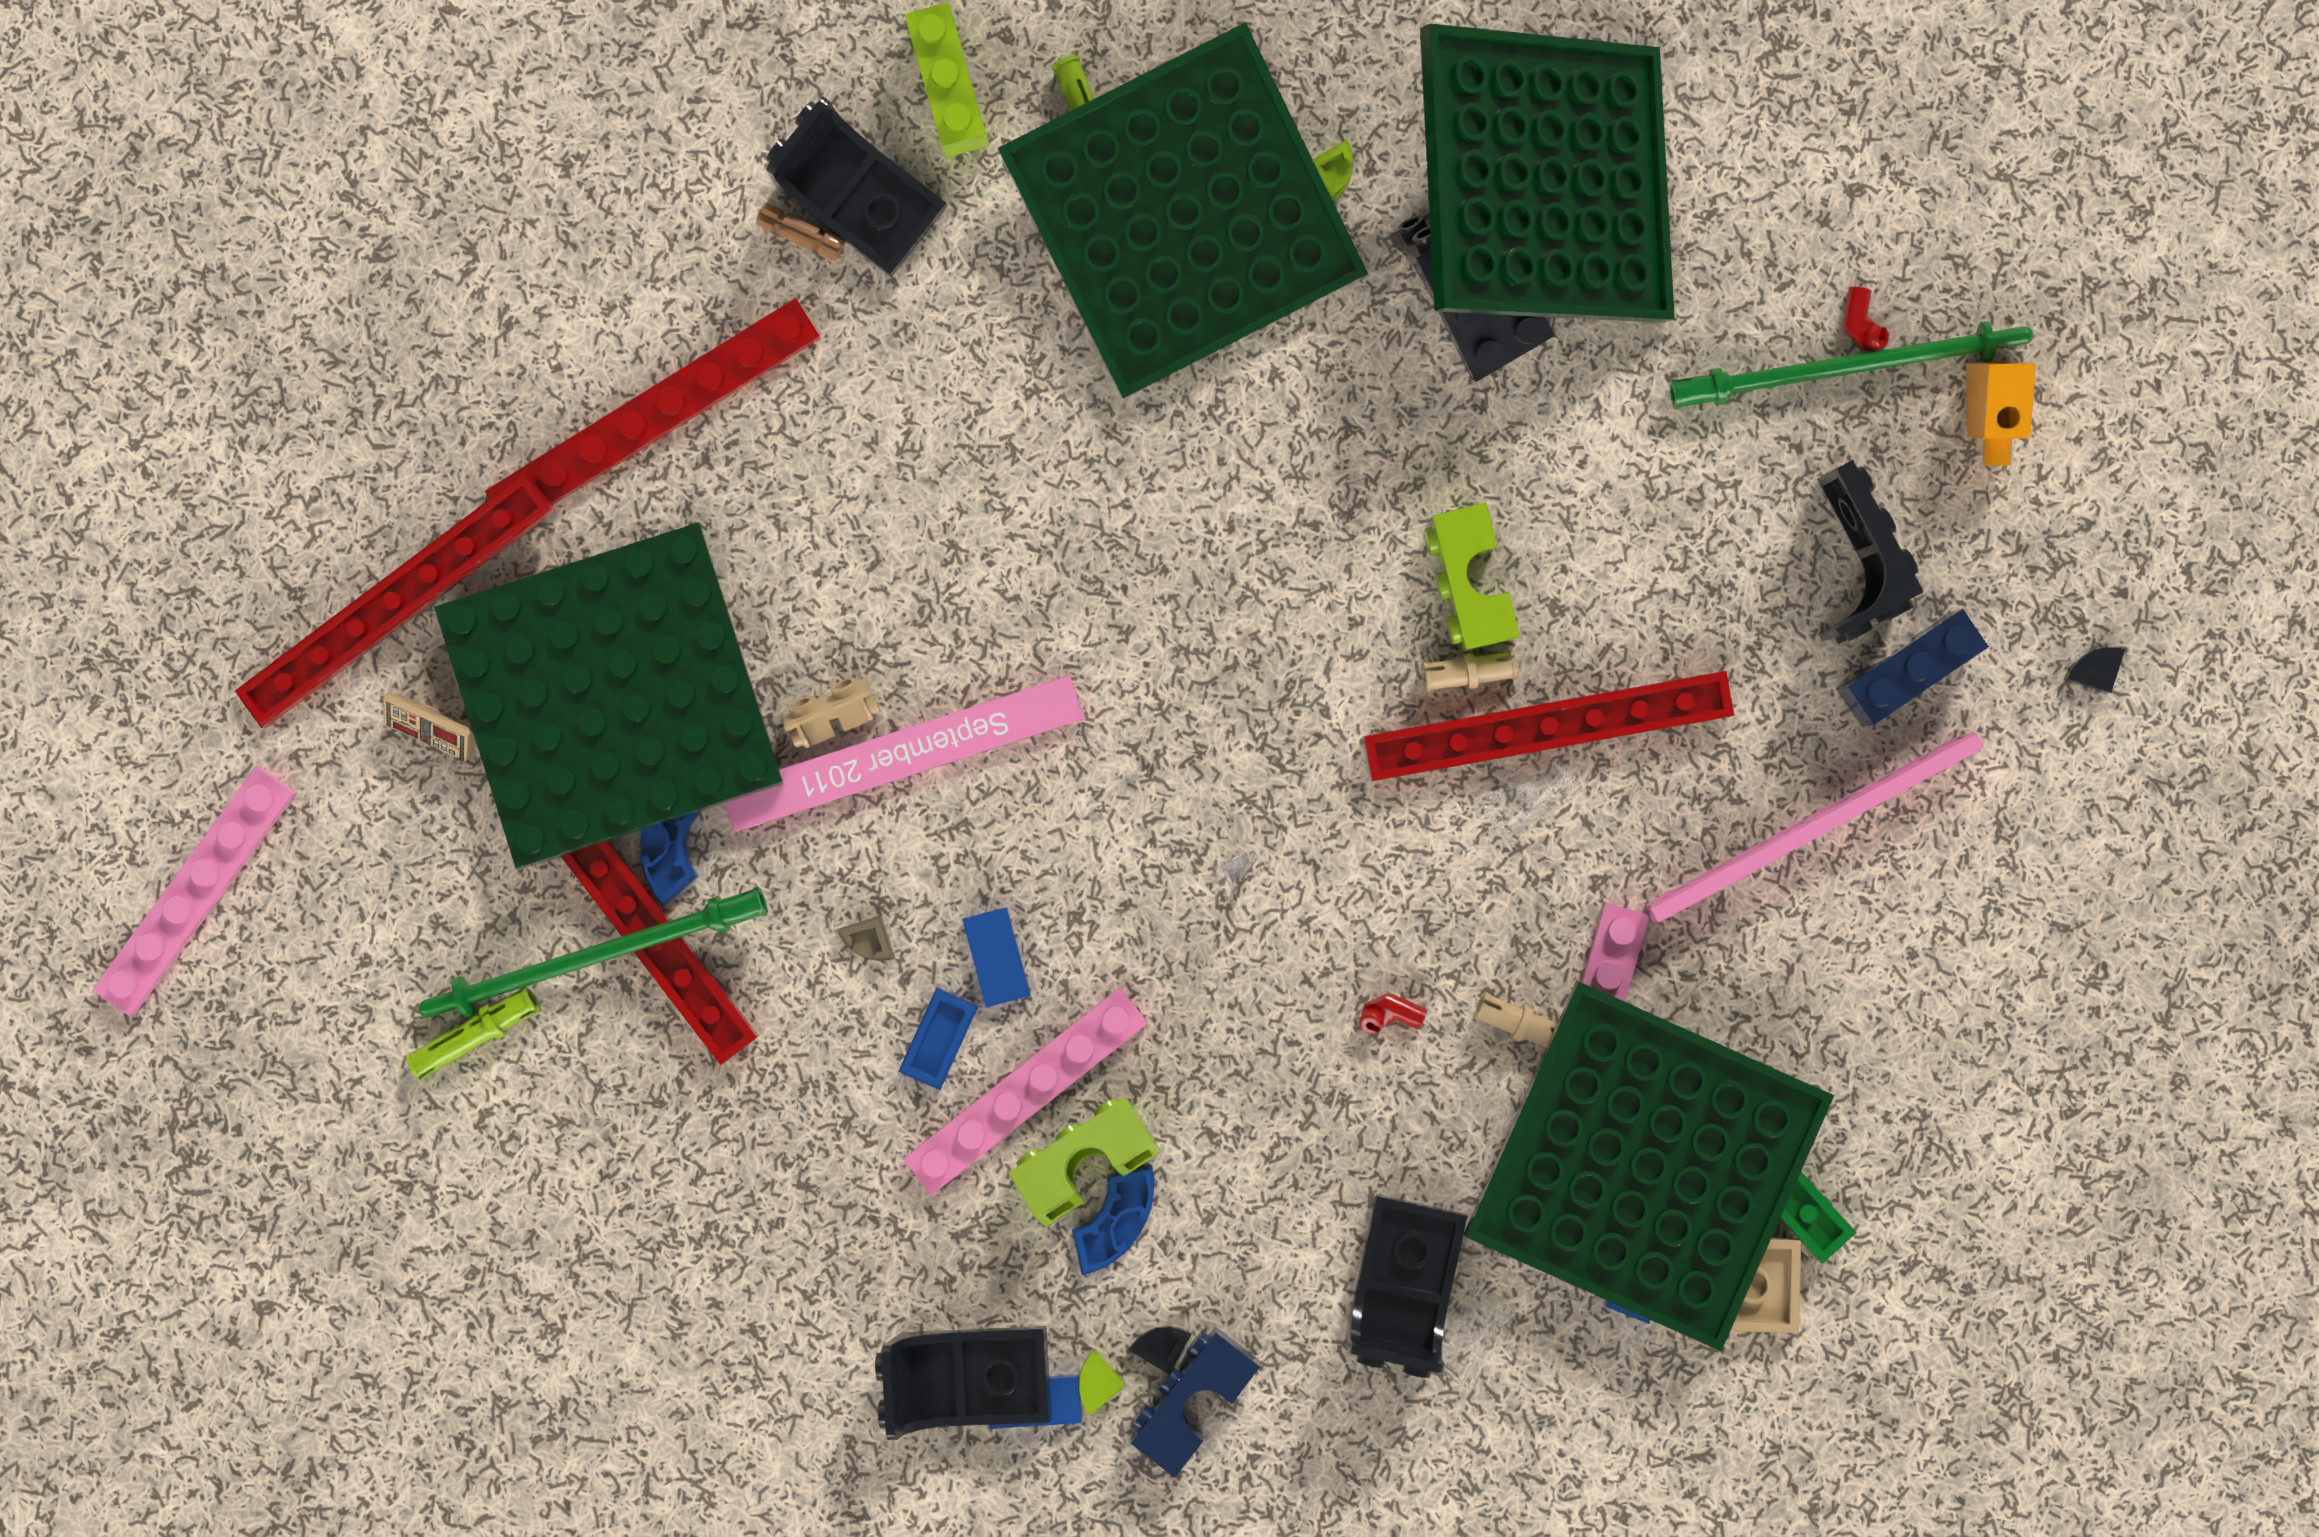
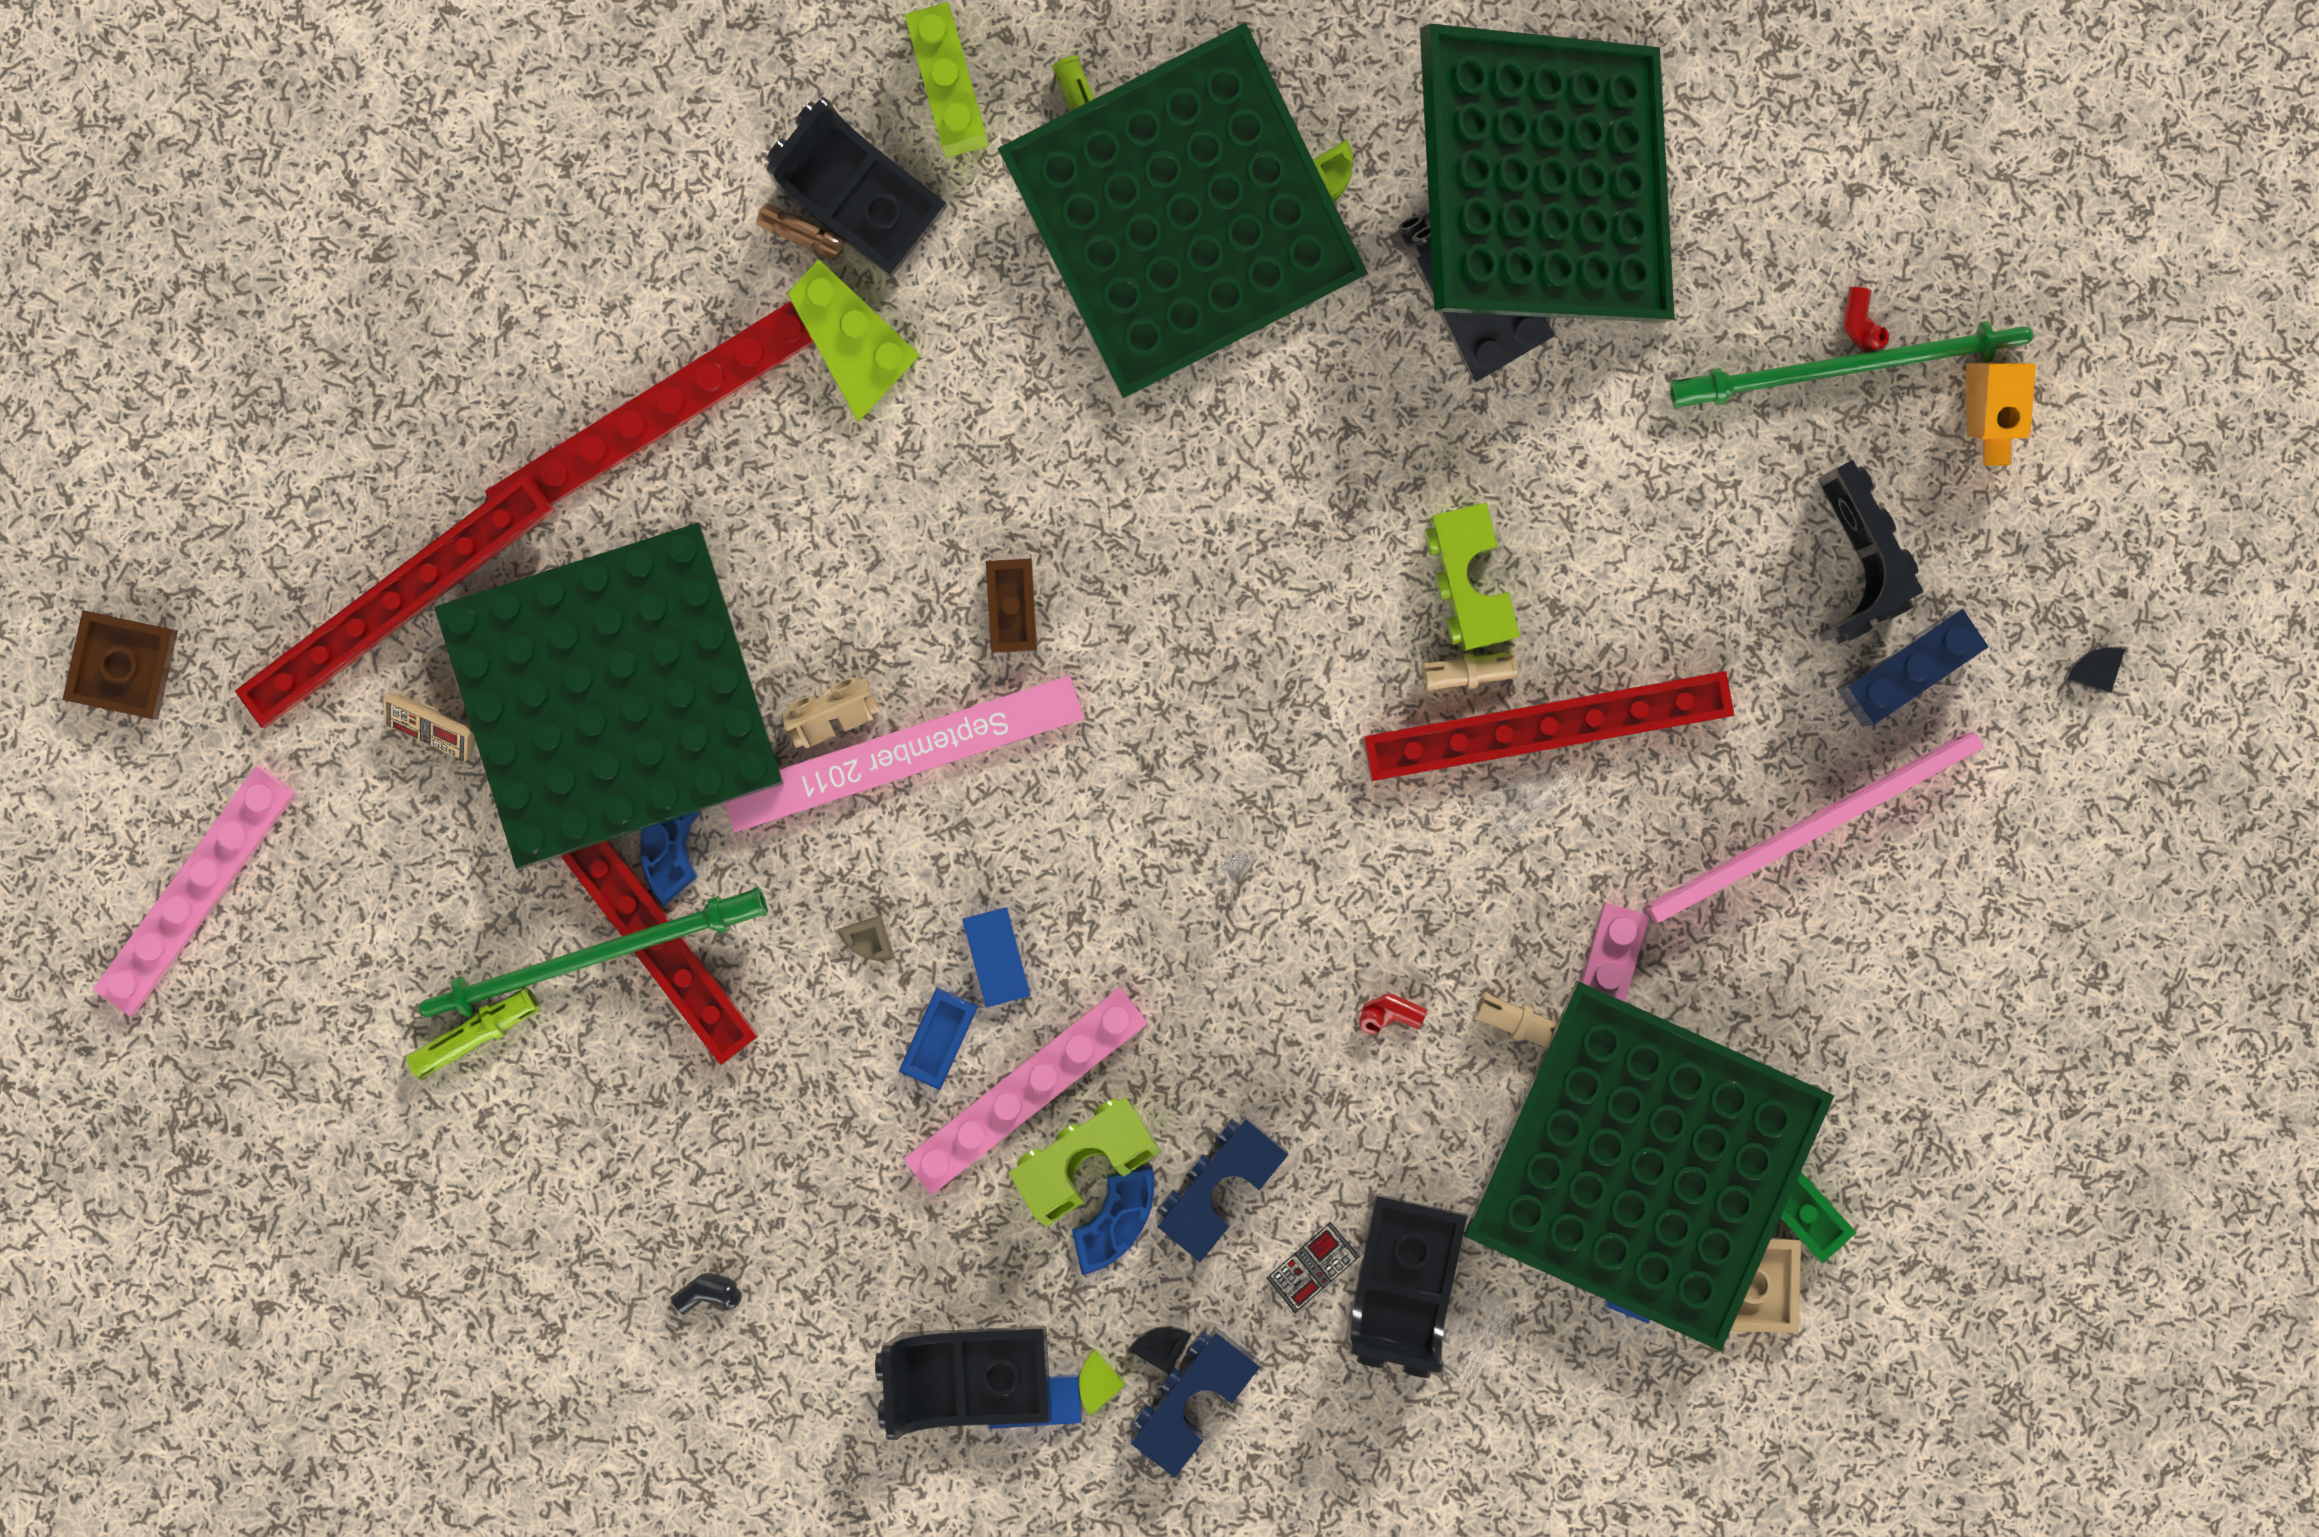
(120, 665): none -> reddish brown plate
(710, 1289): none -> black arm
(852, 339): none -> lime wing
(1011, 606): none -> reddish brown plate
(1242, 1153): none -> dark blue arch
(1313, 1267): none -> slope

